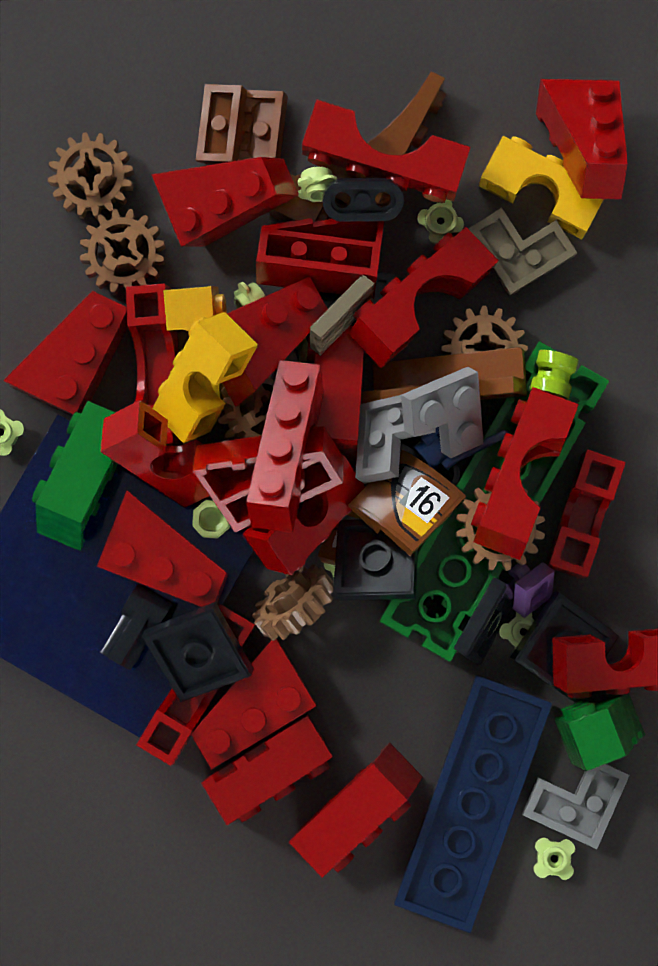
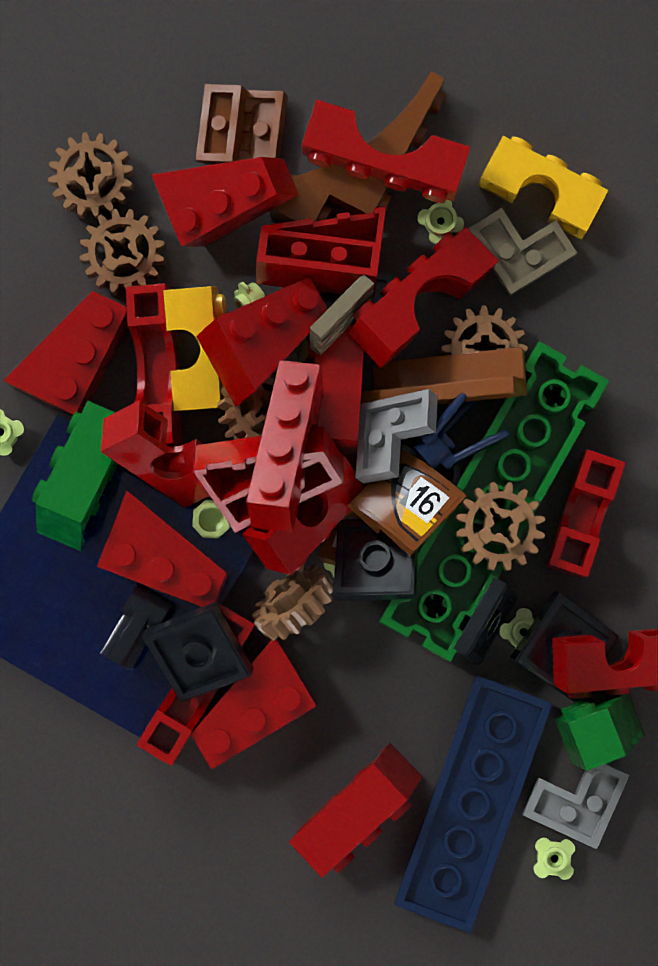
(213, 353): yellow arch -> none
(268, 771): red wedge -> none
(313, 183): yellowish green plate -> none
(362, 200): black plate -> none
(448, 404): light grey plate -> none
(510, 513): red arch -> none
(530, 587): medium lavender tile -> none
(554, 373): lime wheel -> none
(588, 131): red wedge -> none

